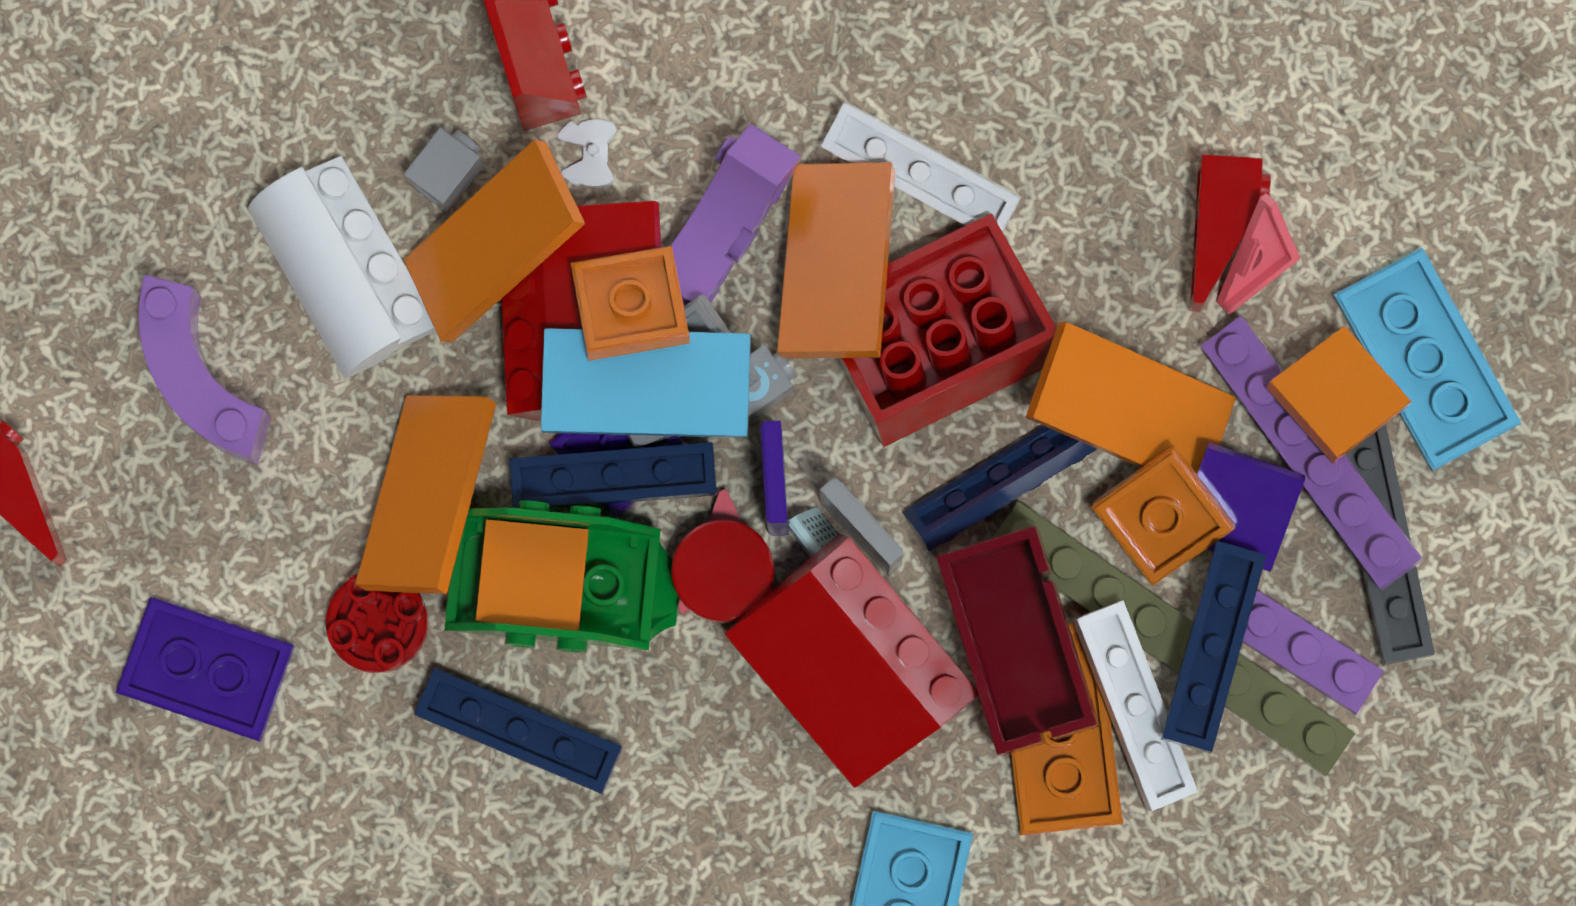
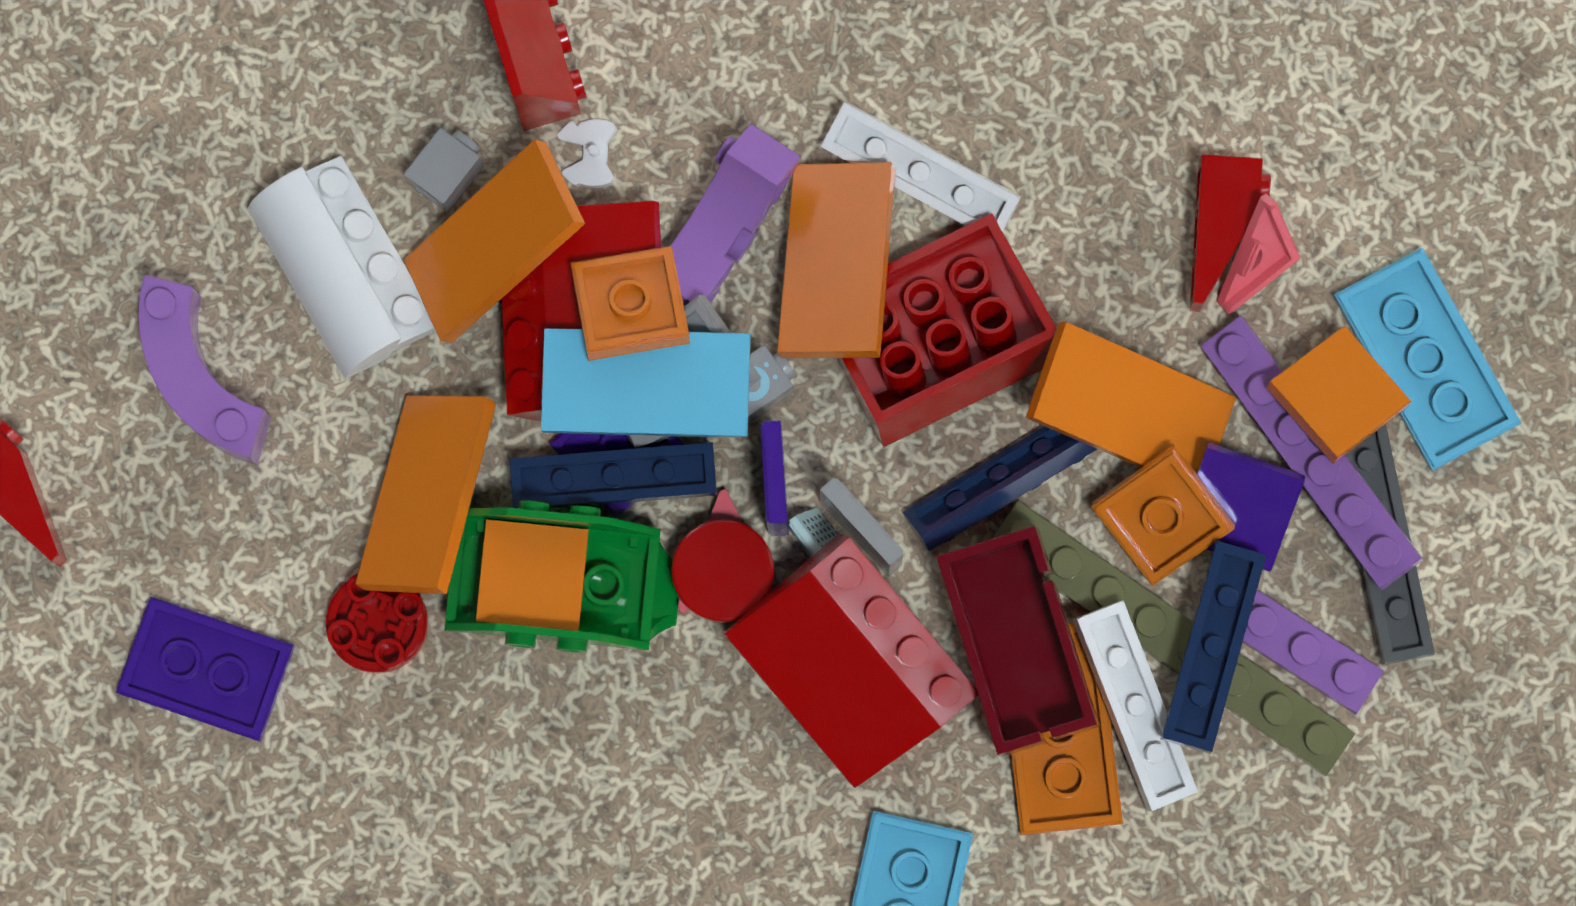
(518, 731): dark blue plate -> none

